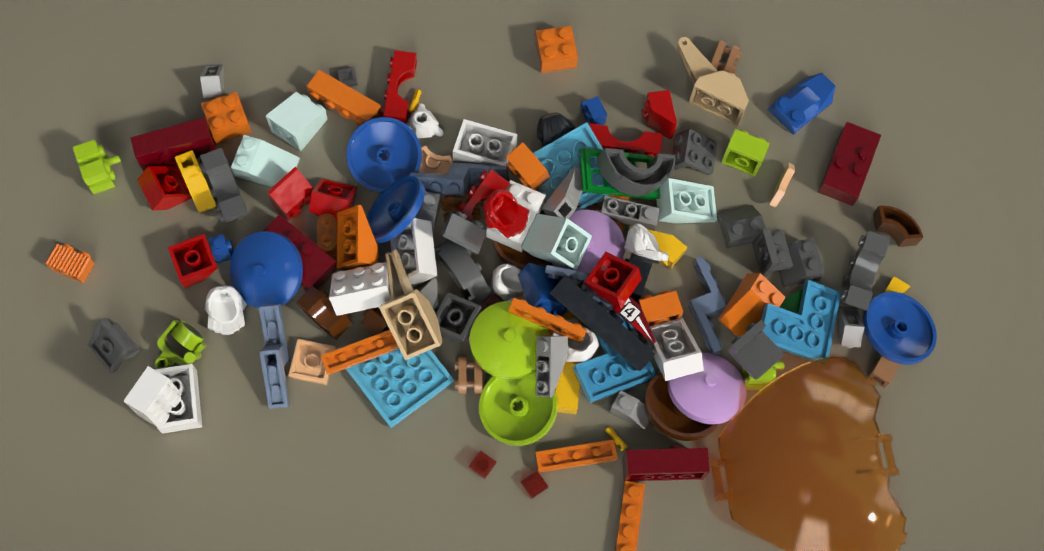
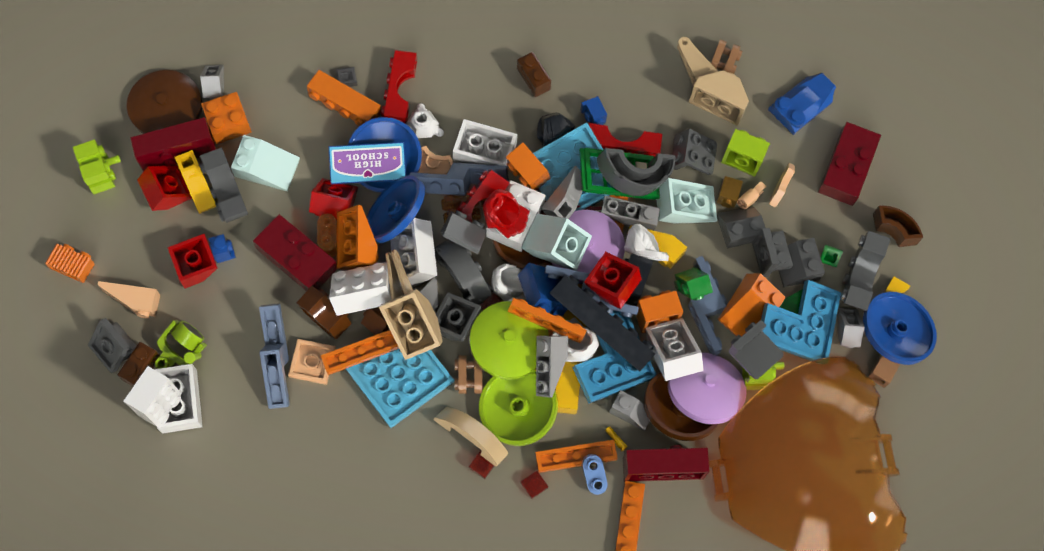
(137, 299): none -> light nougat slope
(137, 363): none -> reddish brown brick
(163, 101): none -> reddish brown dish
(225, 310): white hair -> none
(266, 269): blue dish -> none
(291, 194): slope -> none
(296, 120): light aqua slope -> none
(367, 163): none -> tile
(413, 106): yellow pin -> none
(430, 208): light grey slope -> none
(475, 432): none -> tan slope
(534, 74): none -> reddish brown brick
(556, 49): orange brick -> none
(594, 475): none -> medium blue plate
(634, 316): sticker -> none
(660, 113): red slope -> none
(693, 283): none -> green brick
(729, 192): none -> pearl gold brick
(751, 196): none -> light nougat bar
(831, 255): none -> green slope

